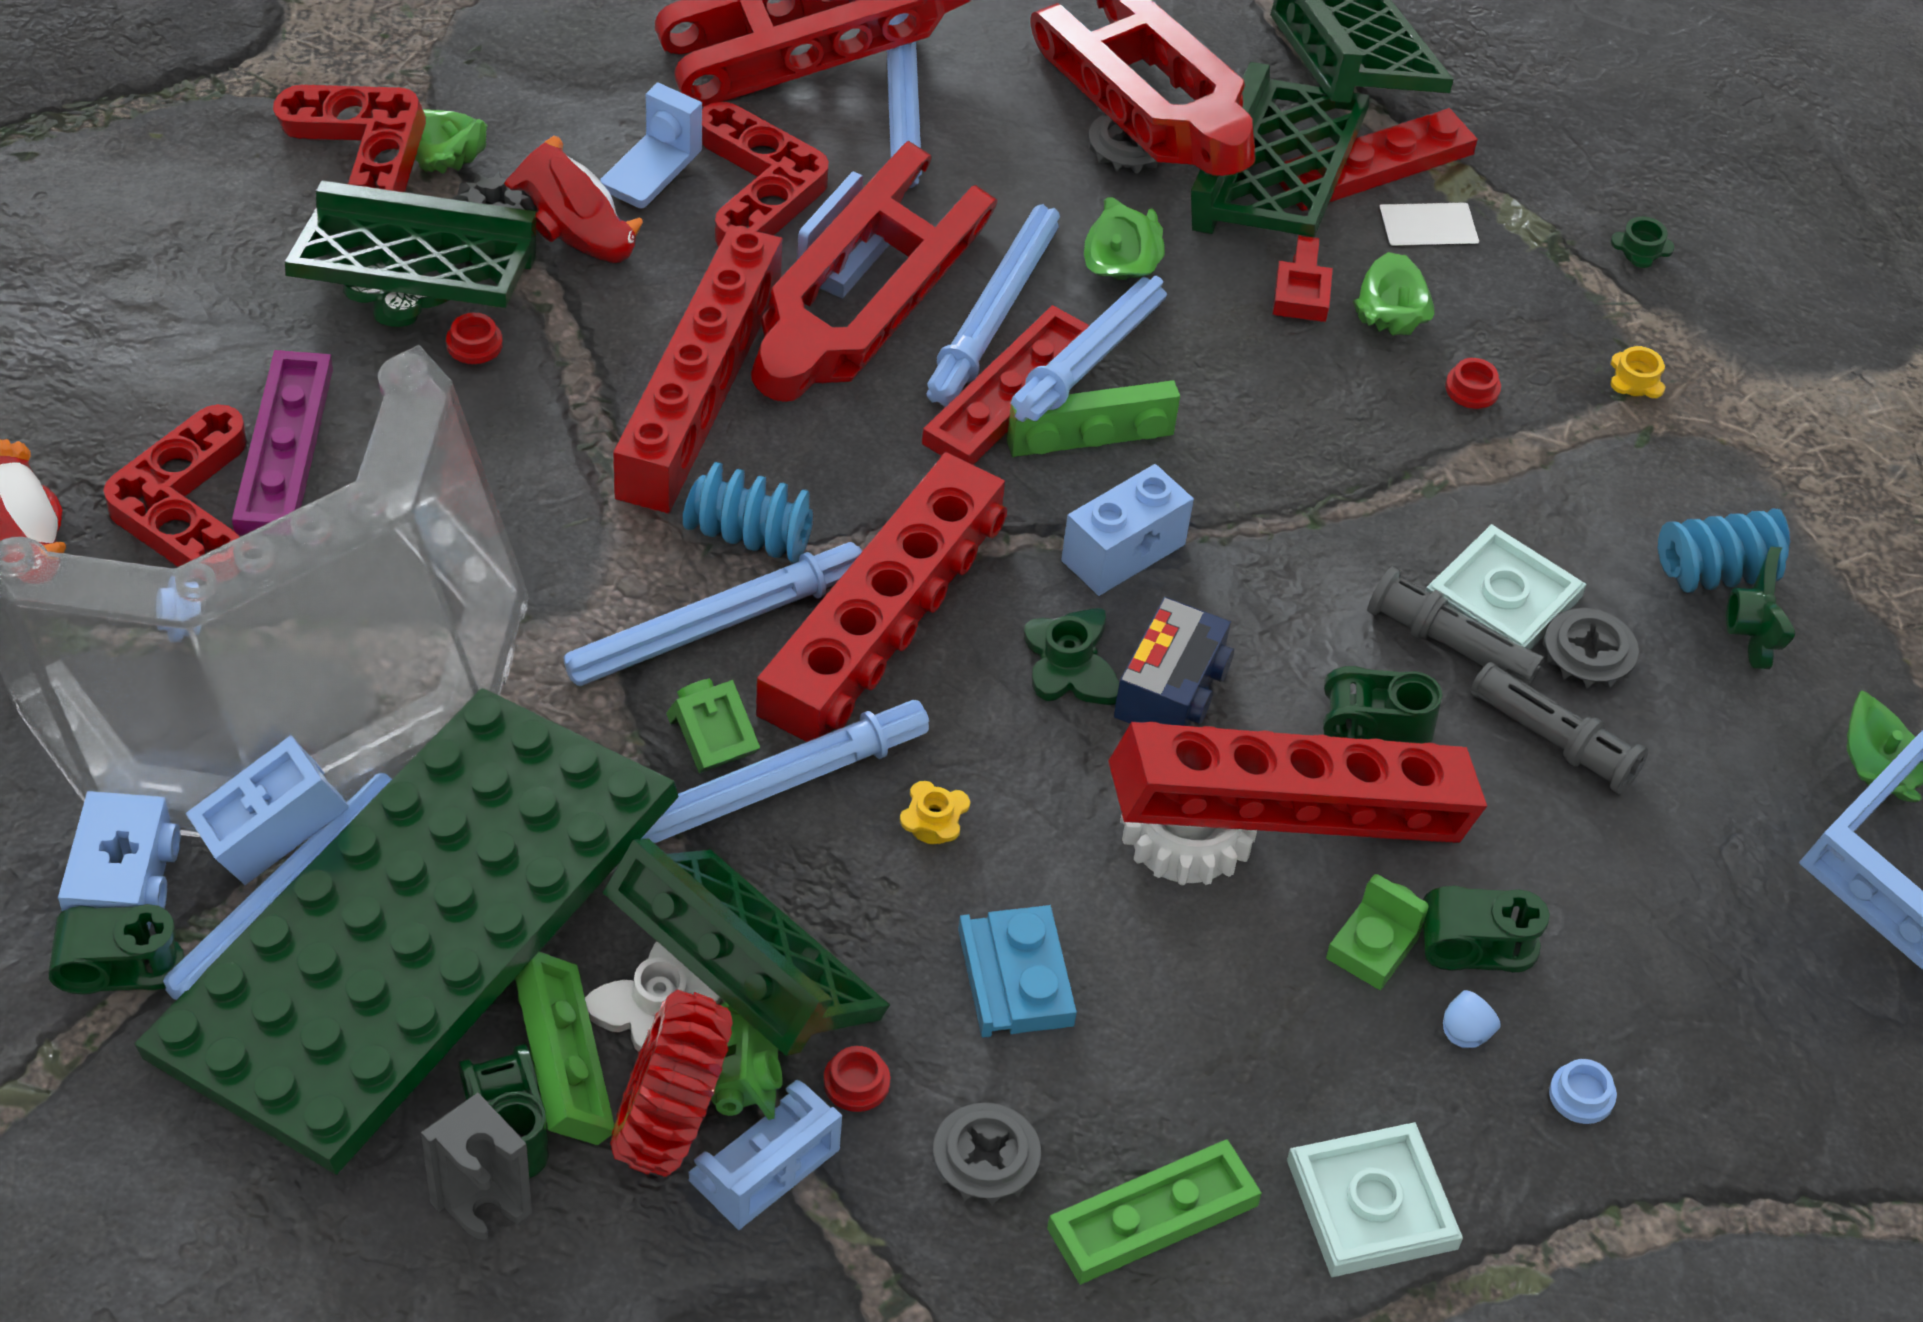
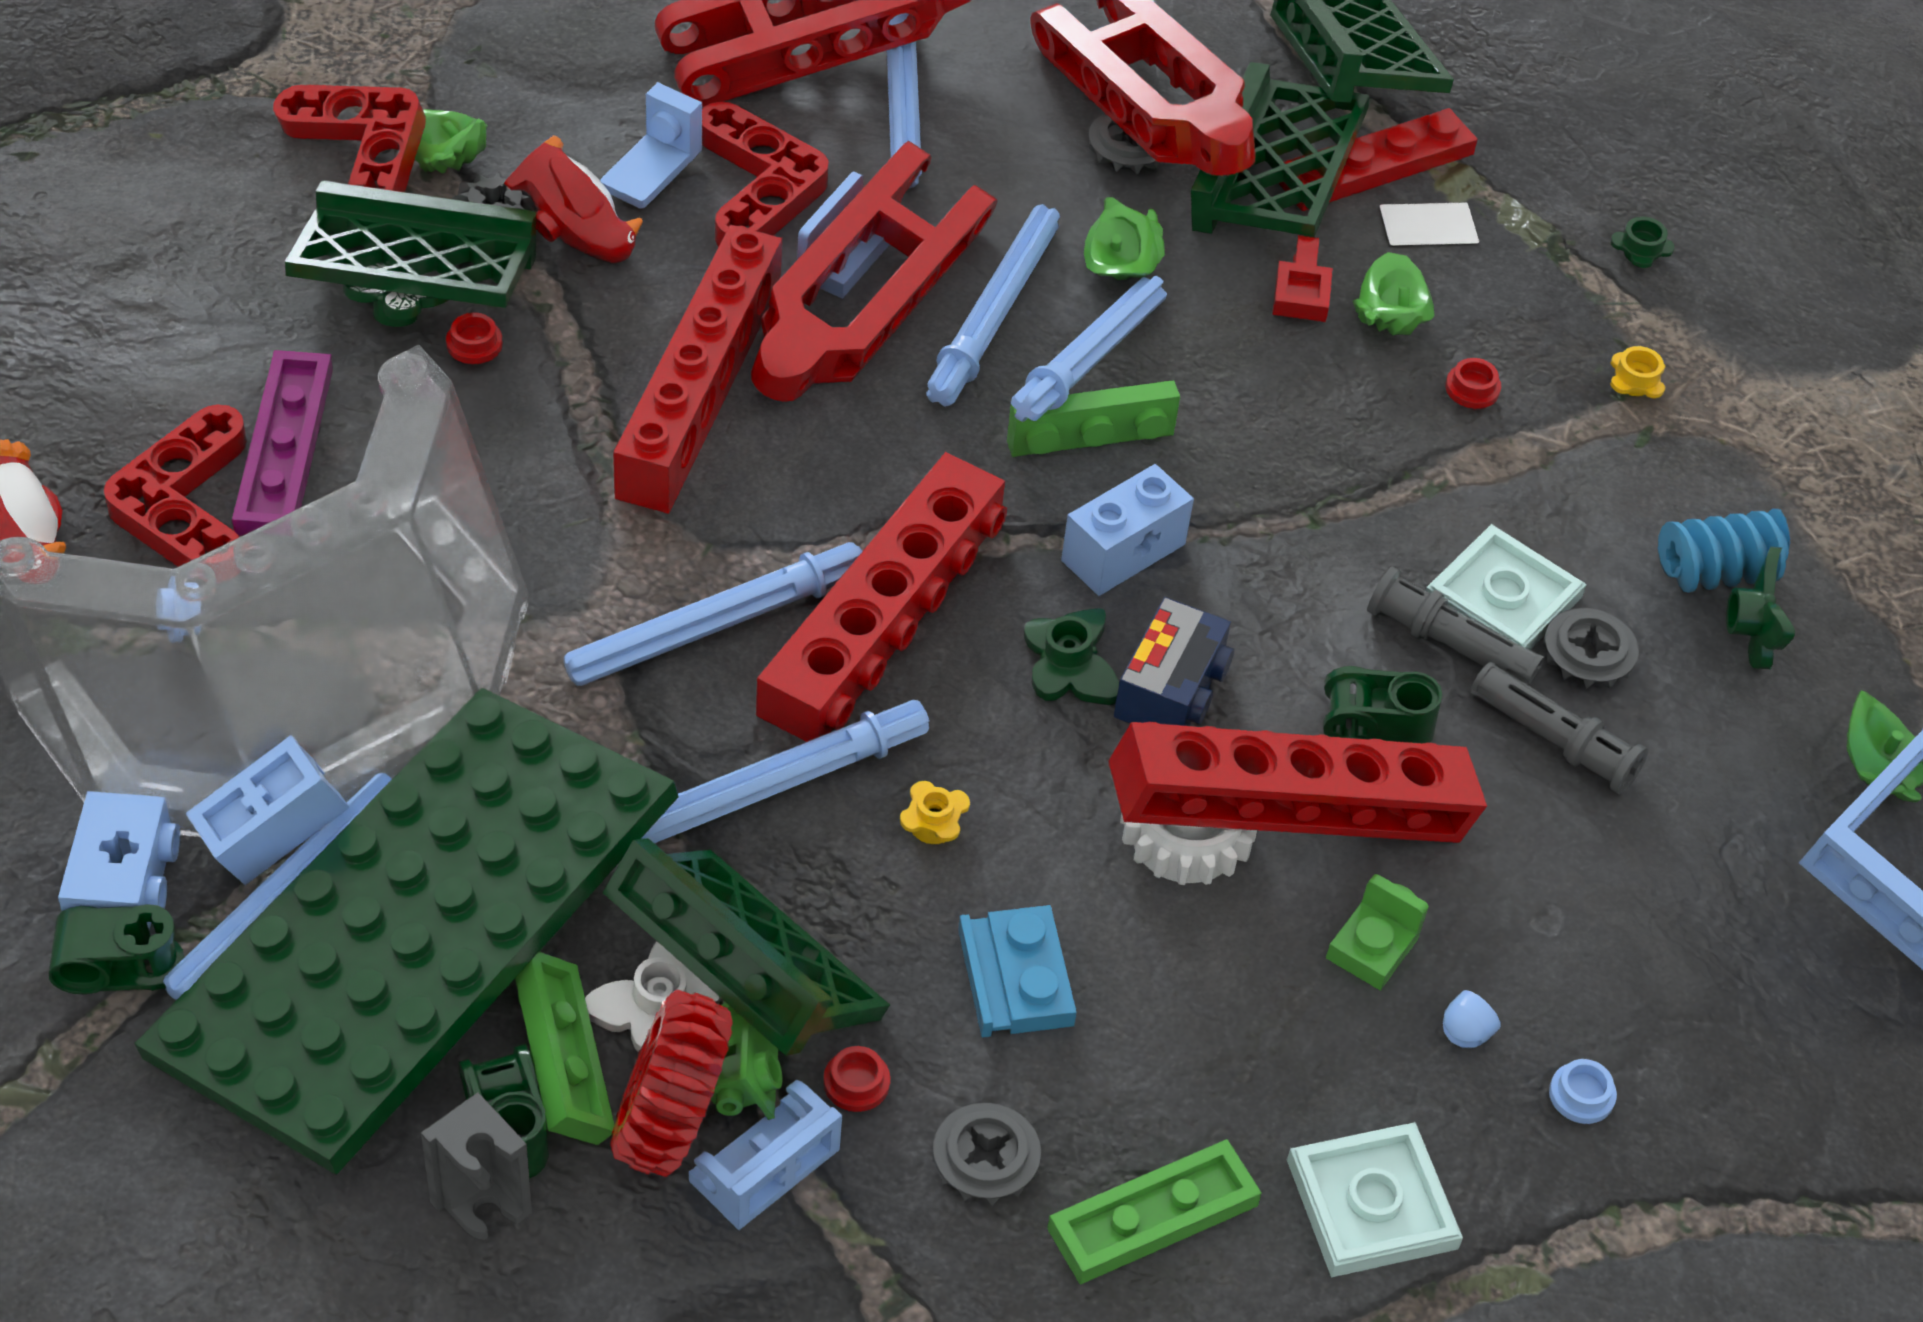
(713, 723): bright green bracket -> none
(749, 513): dark azure piece -> none
(982, 409): red plate -> none
(1477, 930): dark green piece -> none

